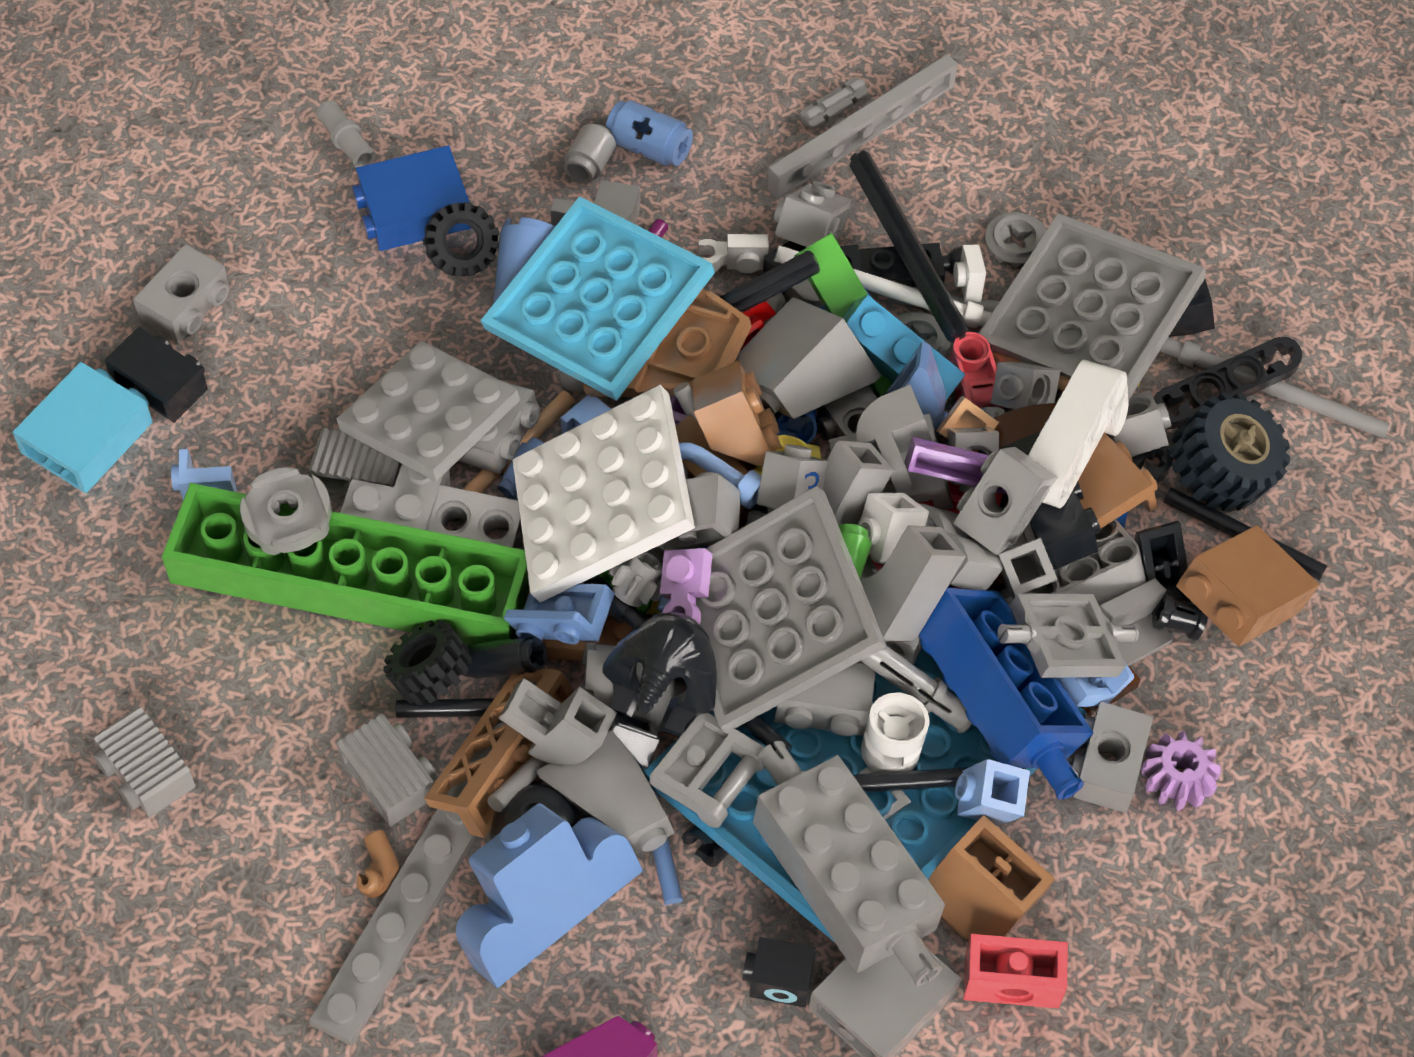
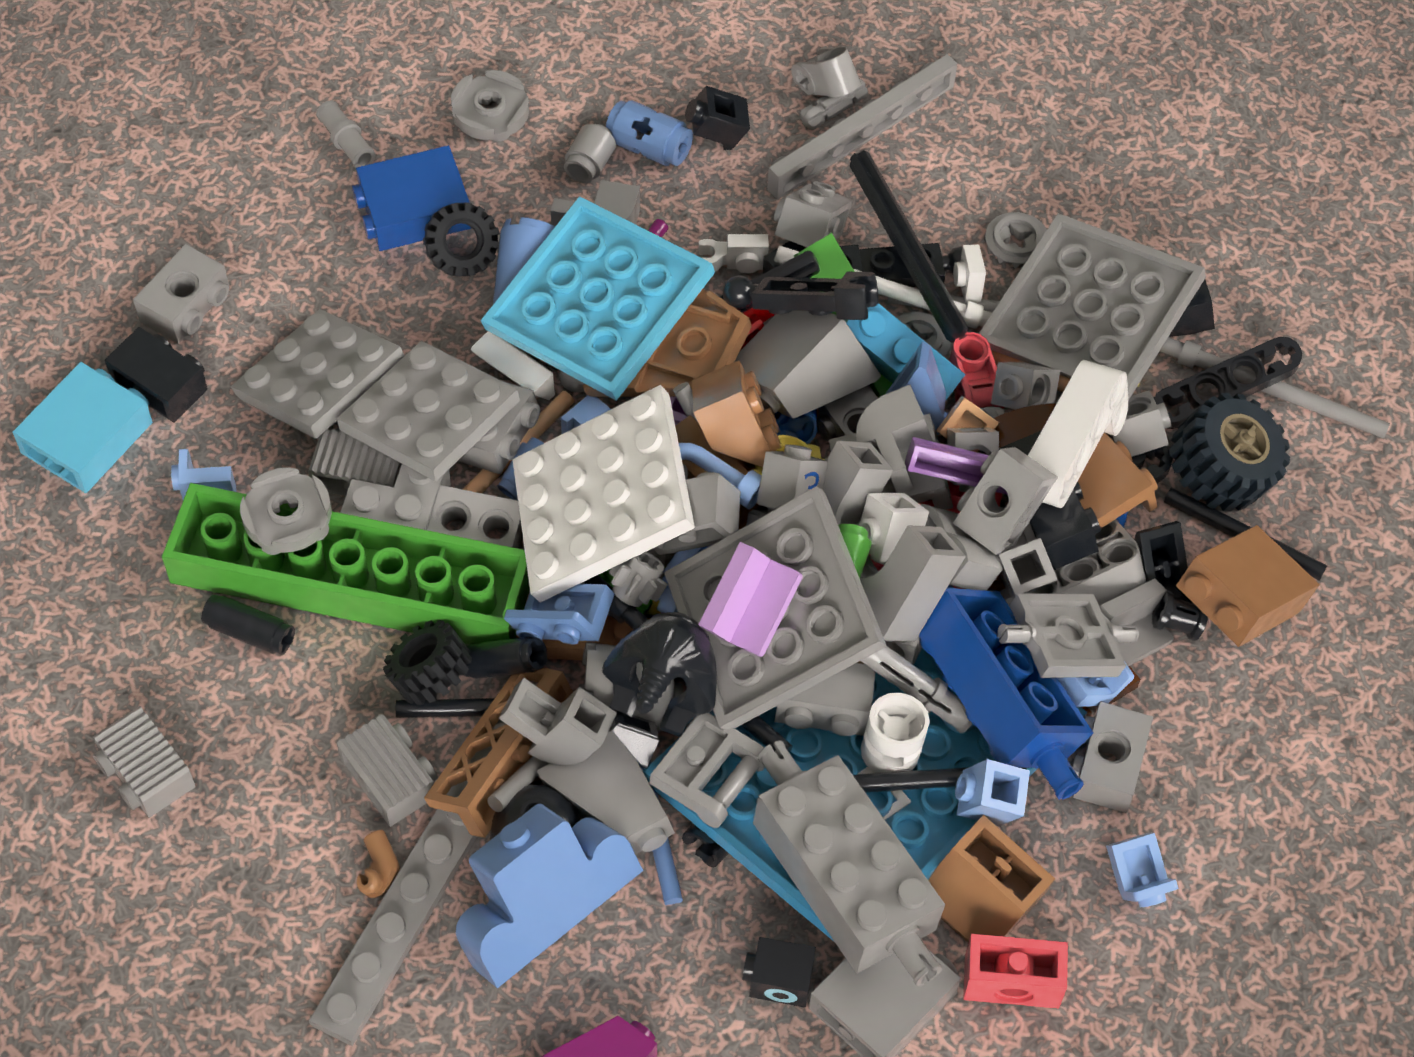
(248, 624): none -> black piece
(317, 372): none -> light grey plate
(493, 123): none -> light grey plate
(515, 364): none -> white slope
(684, 579): lavender plate -> none
(719, 116): none -> black brick
(750, 600): none -> lavender panel
(819, 296): none -> black plate
(827, 73): none -> light grey piece
(1140, 870): none -> light blue bracket
(1163, 774): lavender gear -> none

